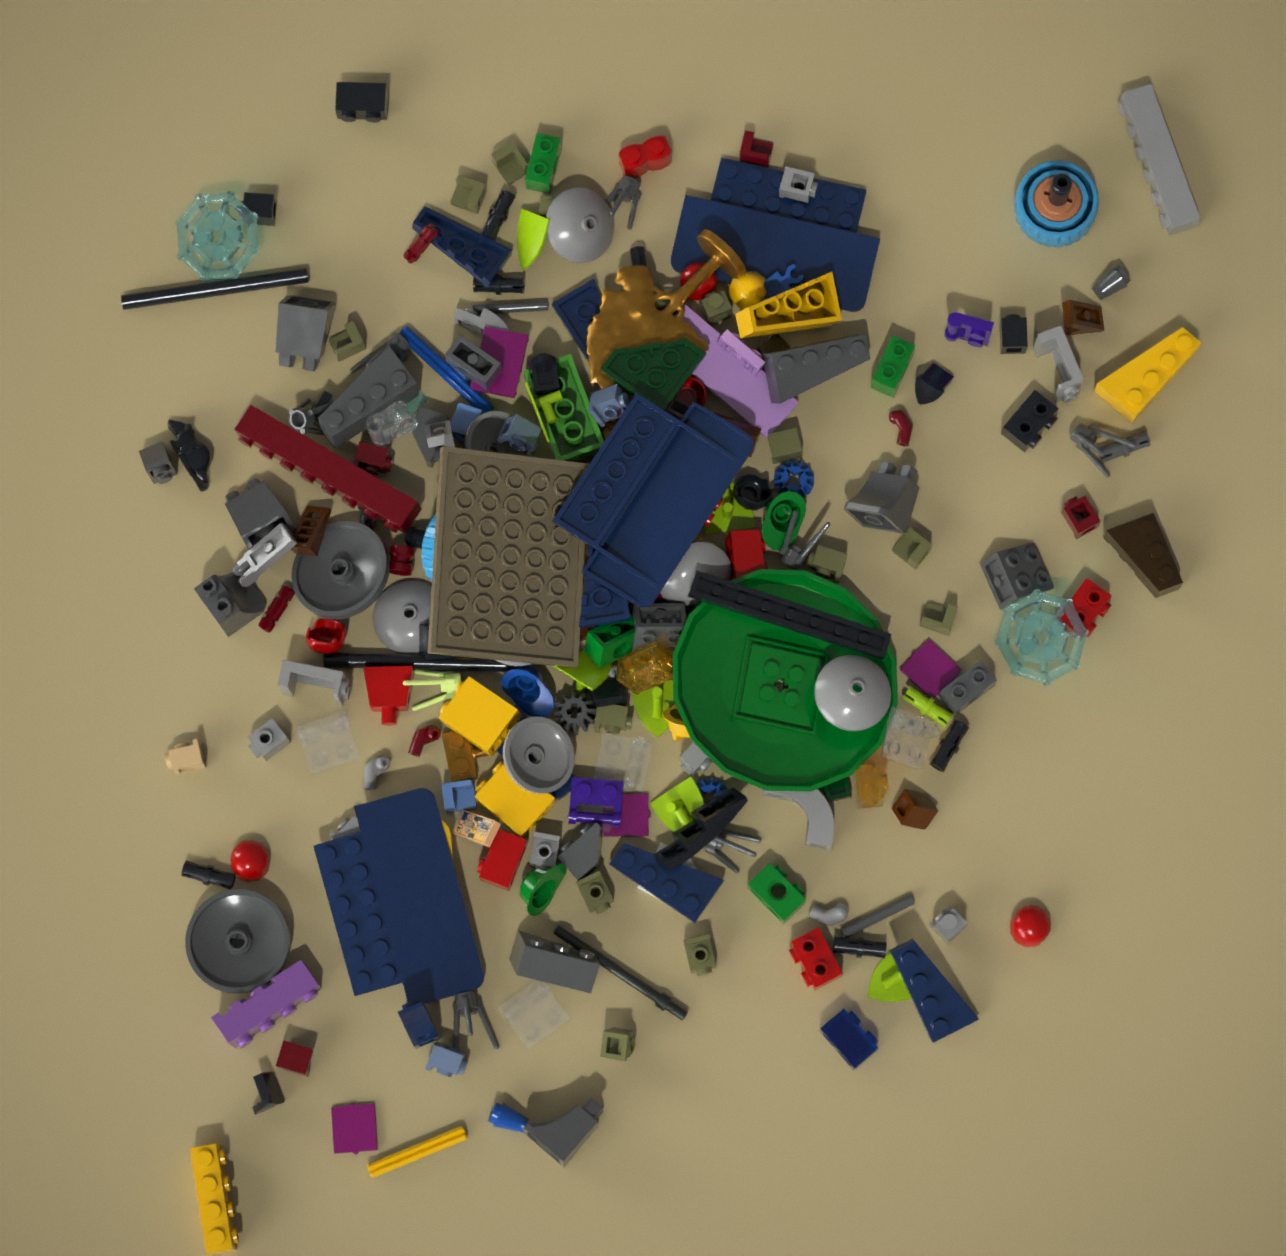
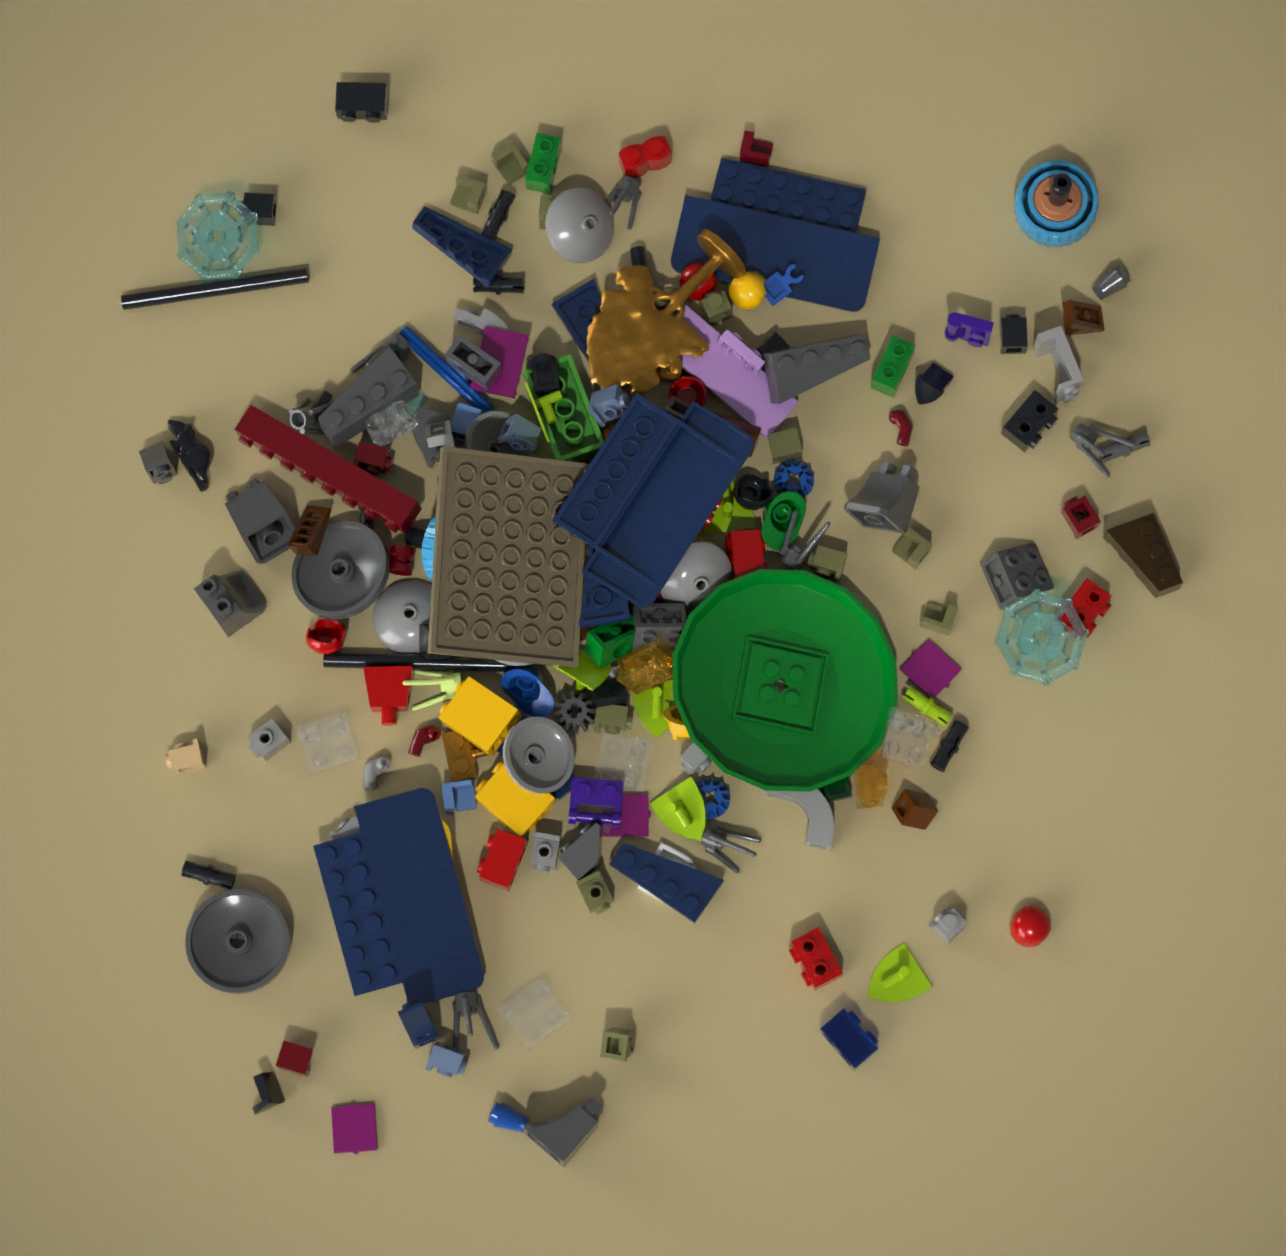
(213, 1199): yellow brick -> none
(250, 860): red hair -> none
(264, 554): light grey hinge -> none
(267, 1005): medium lavender wedge -> none
(276, 609): dark red axle -> none
(297, 672): light grey panel -> none
(303, 330): dark grey hips -> none
(347, 343): olive panel -> none
(417, 1151): yellow axle -> none
(421, 243): dark red axle -> none
(476, 828): tile -> none
(512, 307): dark grey bar -> none
(530, 236): lime shield -> none
(540, 887): green piece -> none
(553, 962): dark grey wedge -> none
(654, 369): dark green plate -> none
(662, 1000): pearl dark grey bar -> none
(696, 944): olive brick -> none
(706, 825): black slope -> none
(783, 907): green brick -> none
(789, 615): black plate -> none
(793, 177): light grey brick -> none
(797, 309): yellow wedge -> none
(831, 916): light grey arm -> none
(843, 705): light grey dish -> none
(859, 947): black pin -> none
(878, 916): dark grey bar -> none
(933, 996): dark blue wing -> none
(967, 688): dark grey brick -> none
(1146, 376): yellow wedge -> none
(1159, 160): light grey brick -> none

